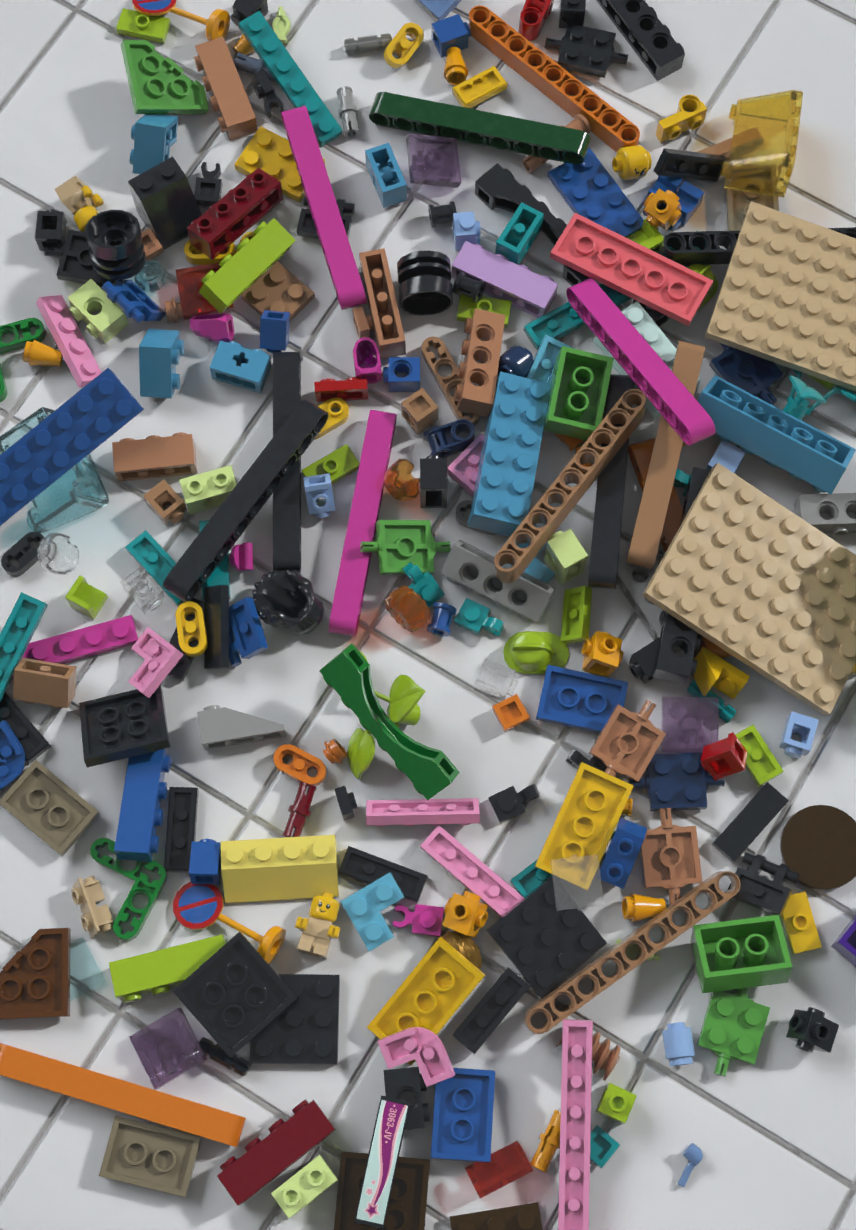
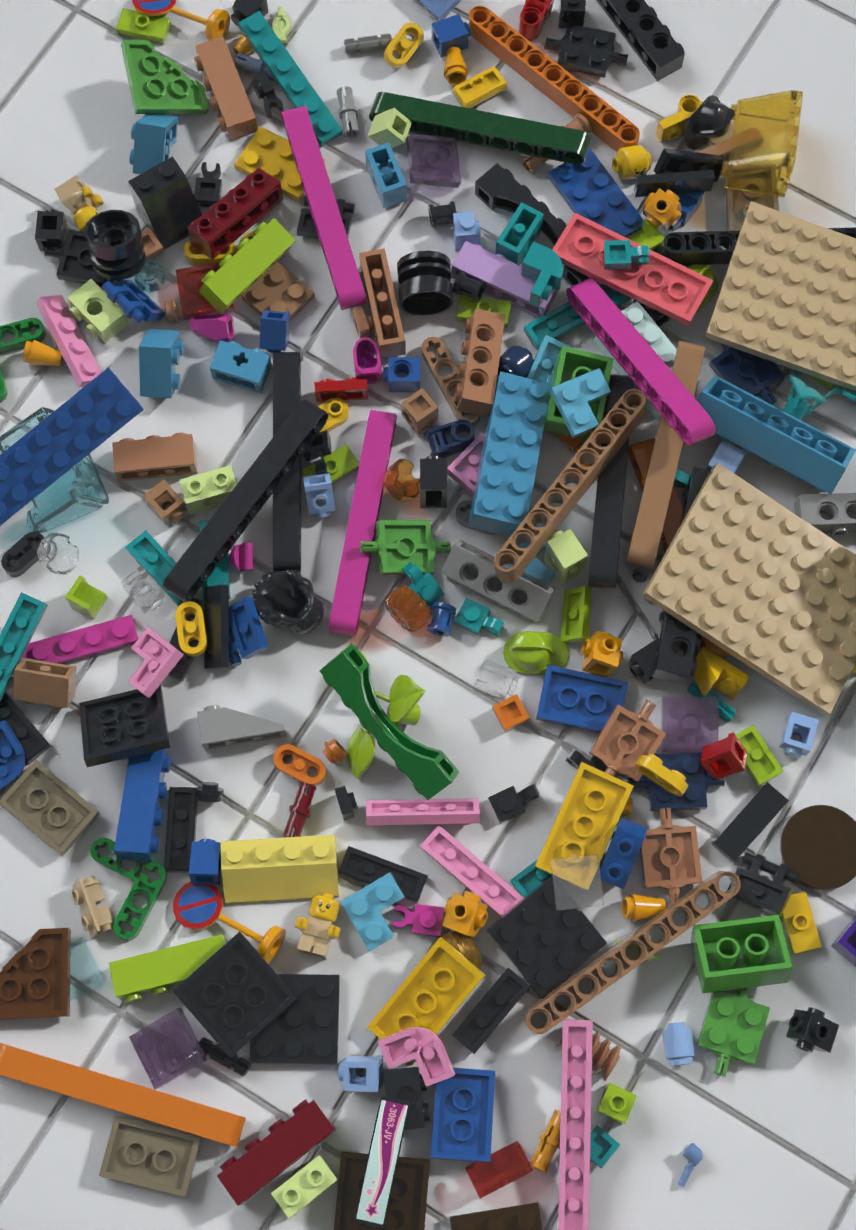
(209, 792): none -> black plate
(318, 450): none -> black plate
(354, 1081): none -> light blue brick
(390, 128): none -> yellowish green brick
(545, 268): none -> teal brick
(574, 399): none -> medium azure plate
(620, 254): none -> teal plate
(671, 781): none -> yellow plate
(676, 182): none -> black tile
(707, 122): none -> black piece

